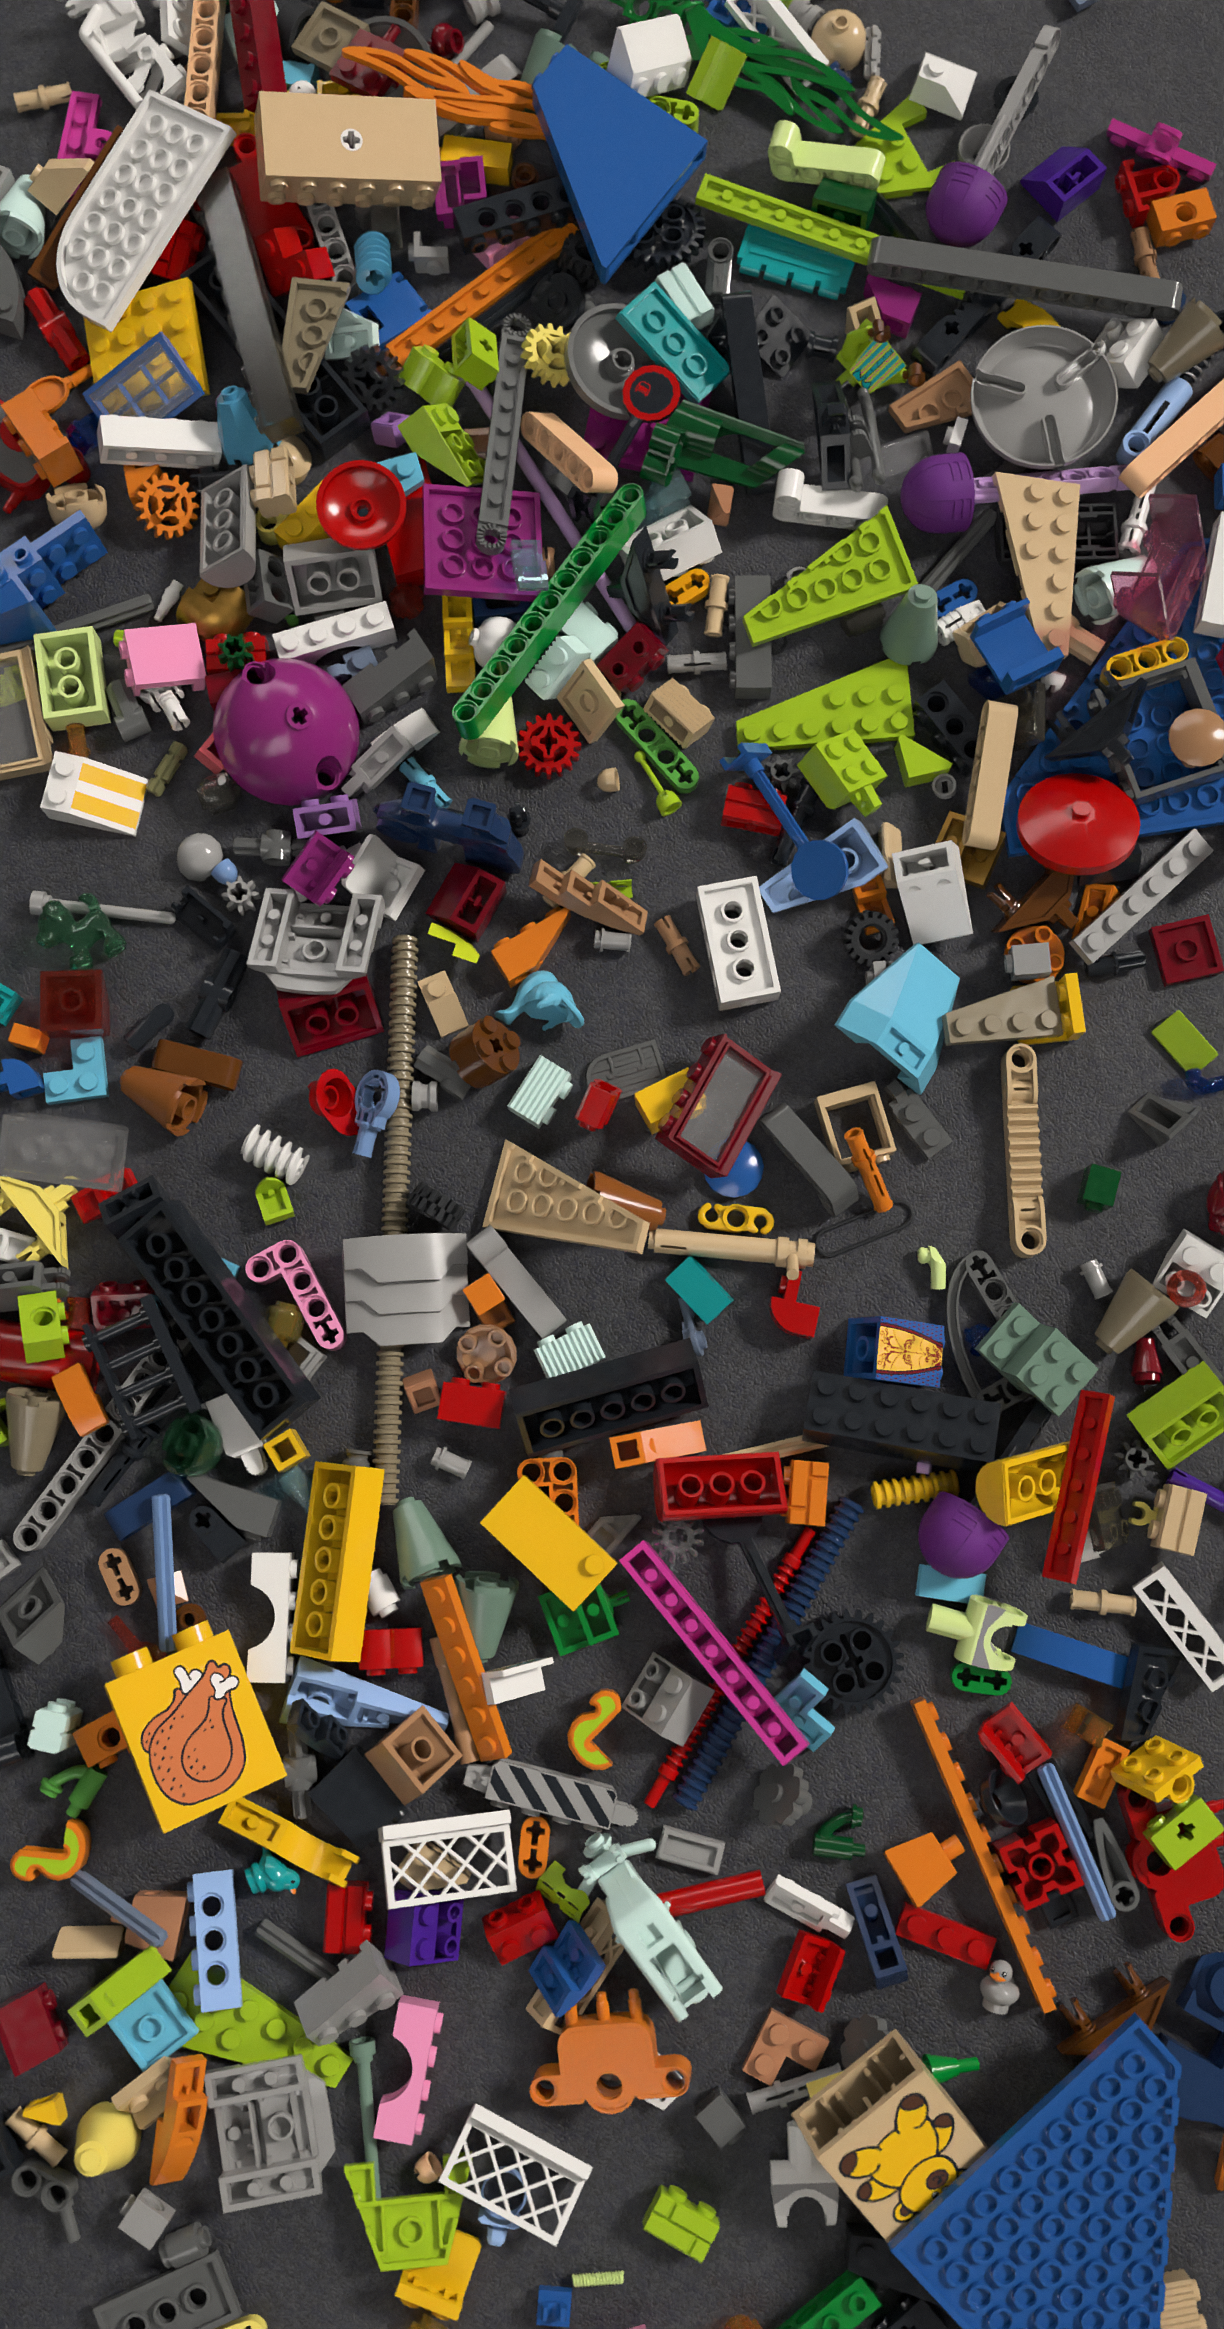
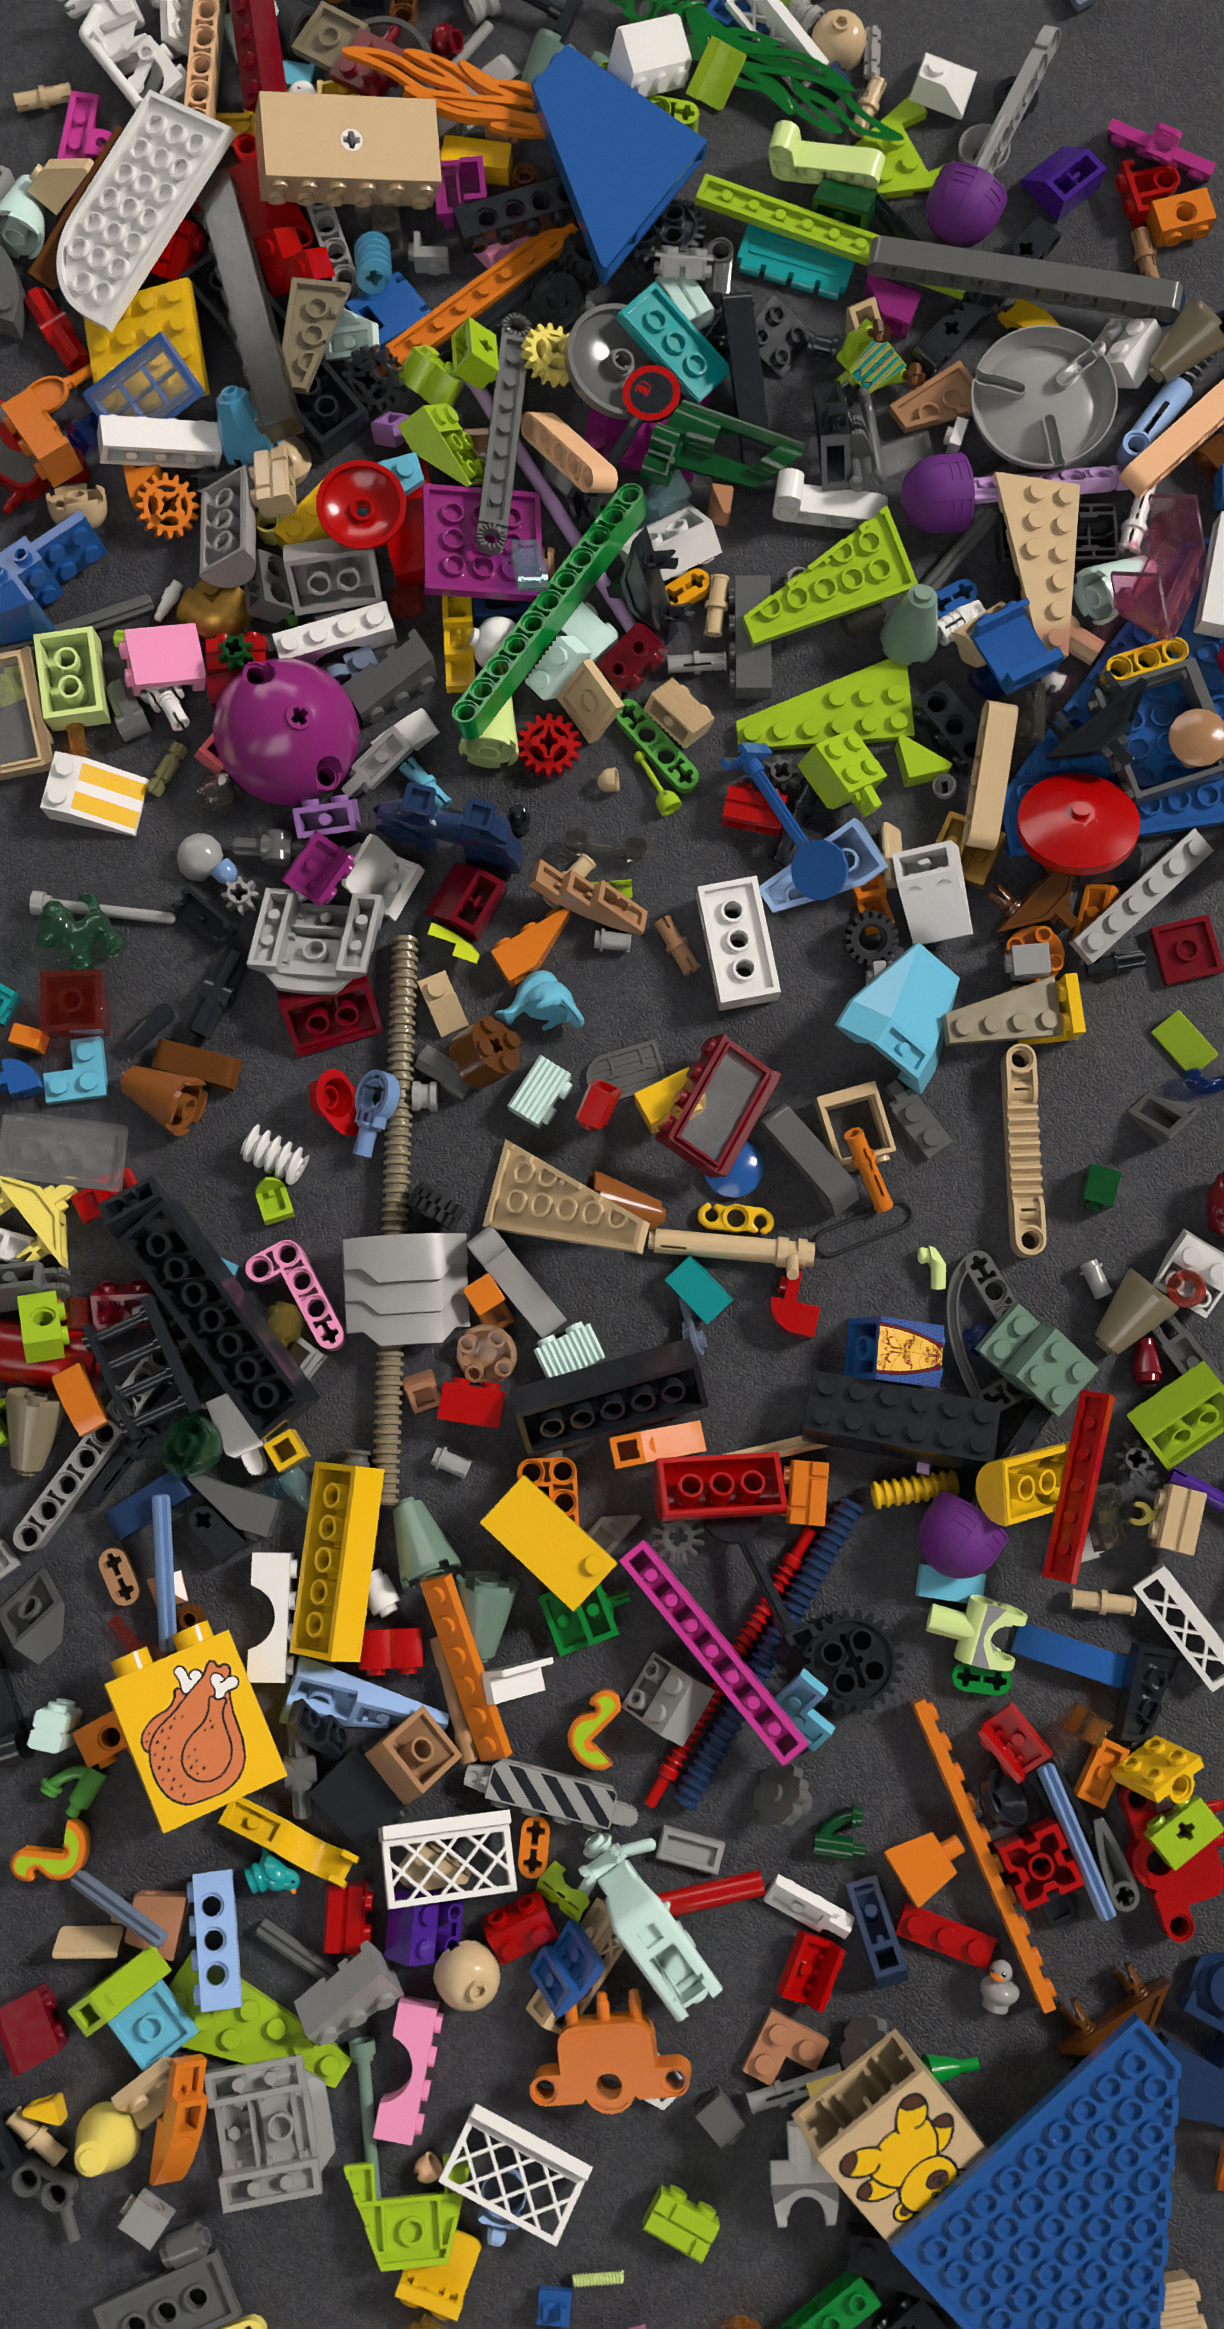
(467, 1976): none -> tan cylinder
(672, 260): none -> light grey hinge

